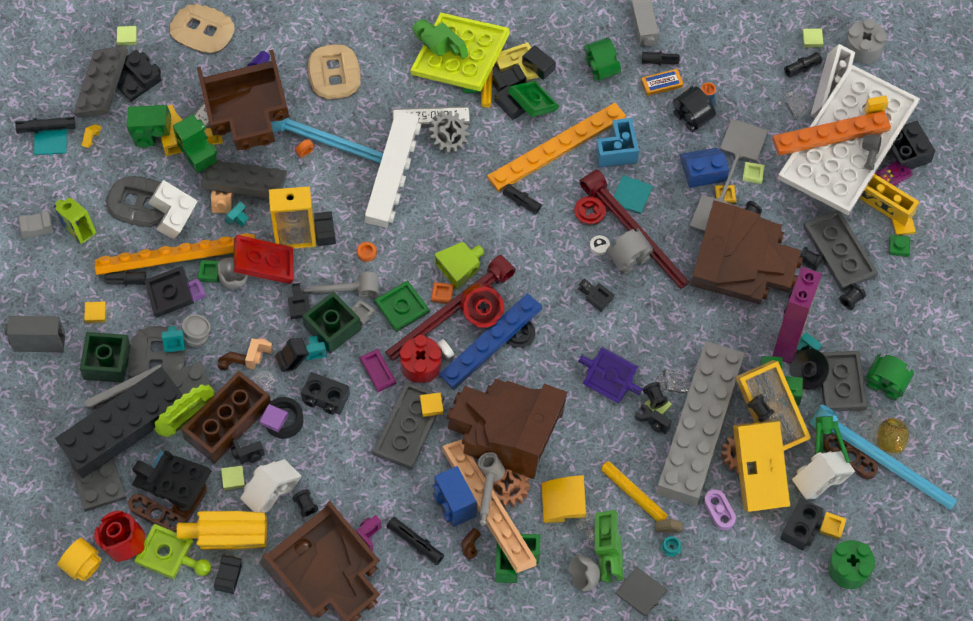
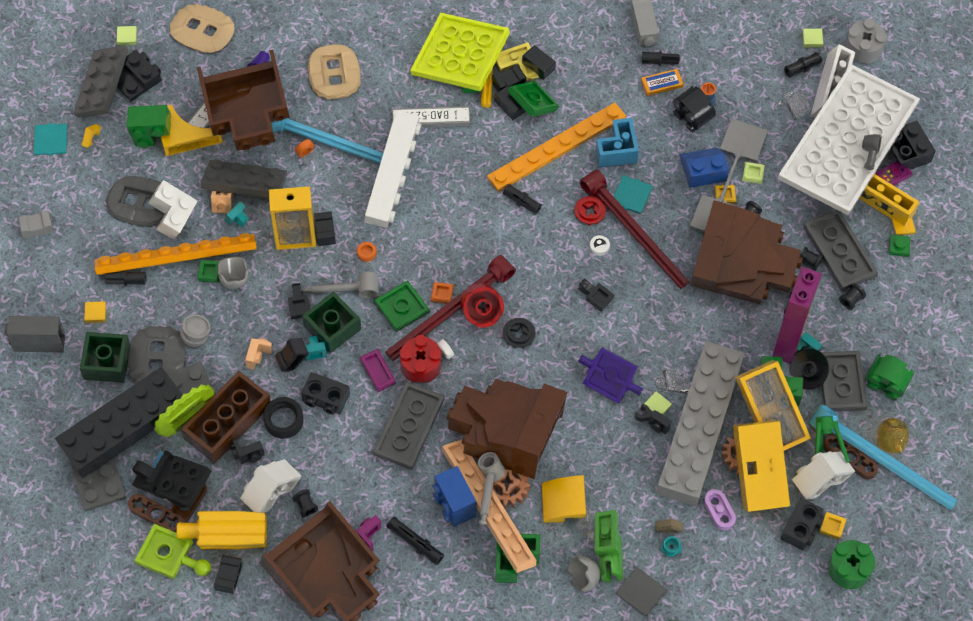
(45, 125): black pin -> none
(70, 212): lime torso -> none
(80, 560): yellow piece -> none
(106, 396): light grey tile -> none
(120, 536): red brick -> none
(169, 291): black plate -> none
(173, 340): teal tile -> none
(194, 144): green brick -> none
(196, 289): medium lavender tile -> none
(229, 358): reddish brown arm -> none
(233, 477): yellowish green tile -> none
(263, 259): red plate -> none
(267, 384): clear plate -> none
(273, 418): medium lavender tile -> none
(364, 311): light grey tile -> none
(431, 404): yellow tile -> none
(439, 38): bright green plate -> none
(441, 137): light grey gear -> none
(459, 262): lime torso -> none
(468, 545): reddish brown arm -> none
(490, 341): blue plate -> none
(602, 59): green brick -> none
(629, 250): light grey brick -> none
(633, 491): yellow axle -> none
(655, 395): black bush -> none
(760, 408): black bush -> none
(831, 133): orange plate -> none
(876, 104): yellow tile -> none

